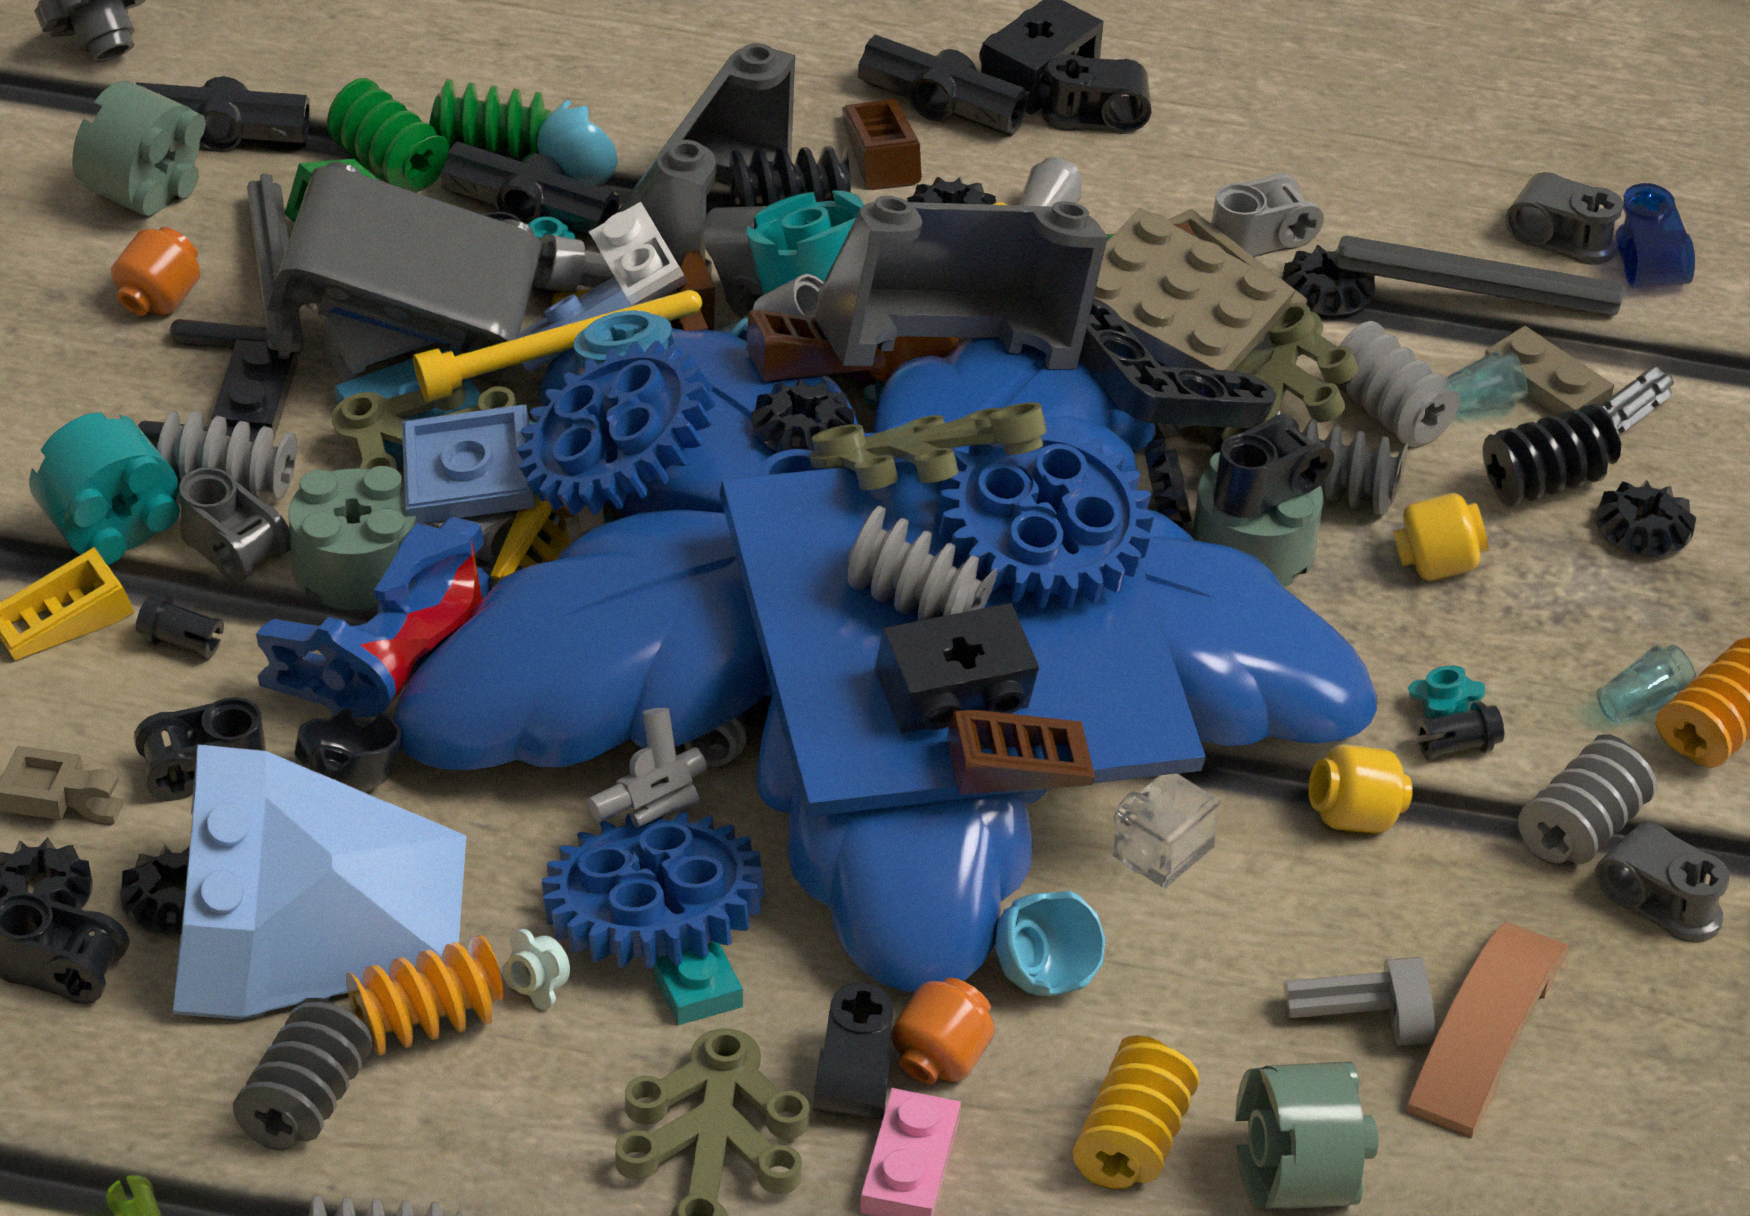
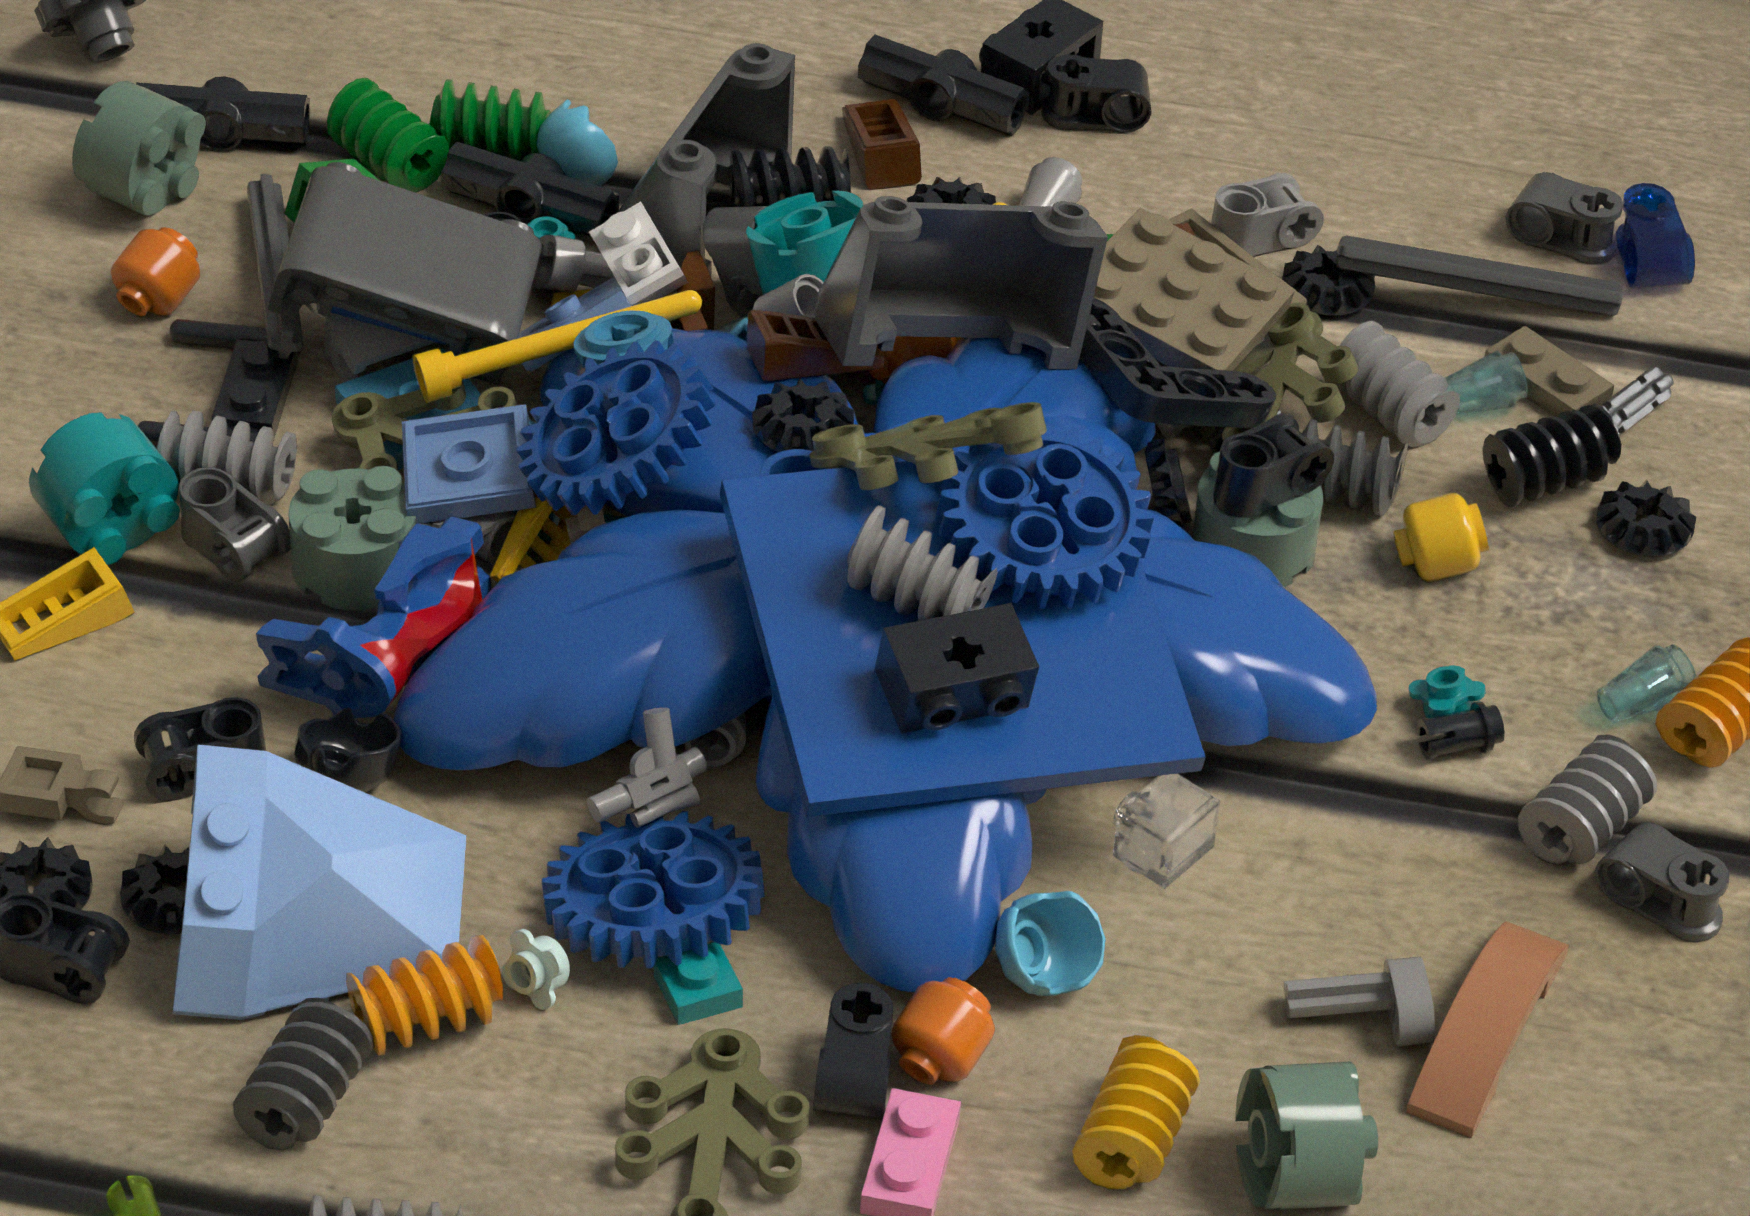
(178, 626): black pin -> none
(998, 772): reddish brown slope -> none
(1359, 789): yellow head -> none

